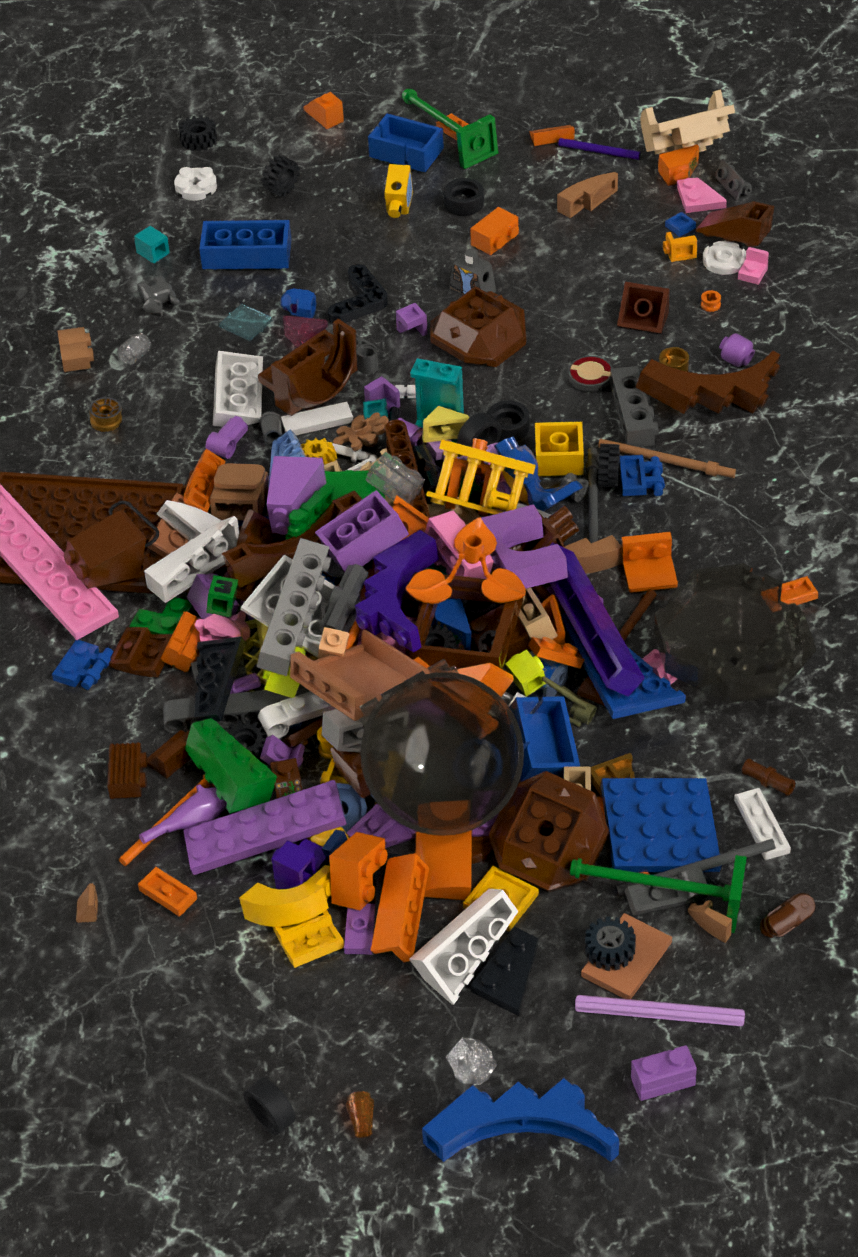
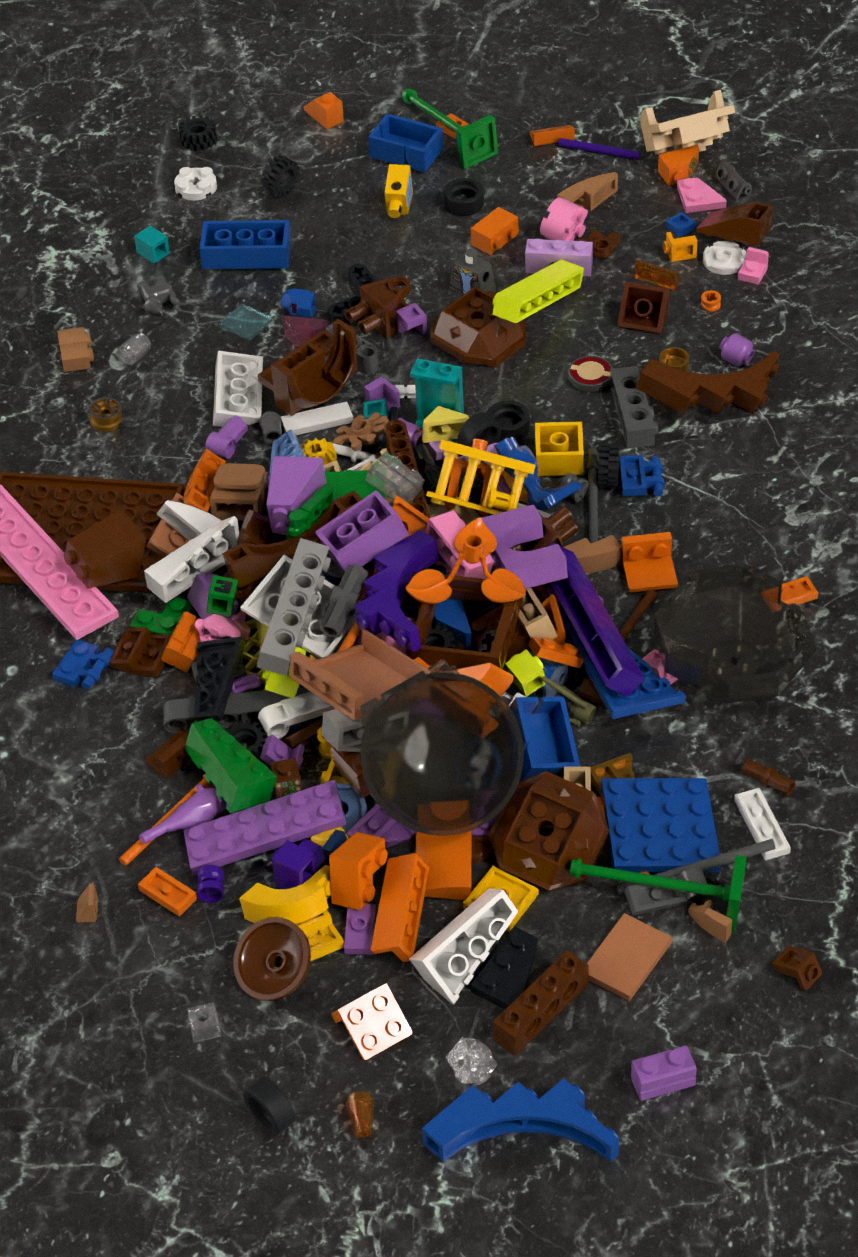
(126, 770): reddish brown brick -> none
(140, 515): black piece -> none
(207, 1029): none -> clear piece
(210, 883): none -> dark purple wheel
(260, 952): none -> reddish brown dish
(332, 642): light nougat bracket -> none
(374, 1021): none -> bracket
(379, 305): none -> reddish brown piece
(537, 291): none -> neon yellow brick
(540, 1003): none -> reddish brown brick
(541, 253): none -> lavender arch
(564, 221): none -> bright pink brick
(603, 245): none -> reddish brown plate
(618, 937): black wheel -> none
(656, 275): none -> clear orange slope
(659, 1010): lavender axle -> none
(710, 468): medium nougat bar -> none
(787, 915): reddish brown arm -> none
(798, 964): none -> reddish brown bracket

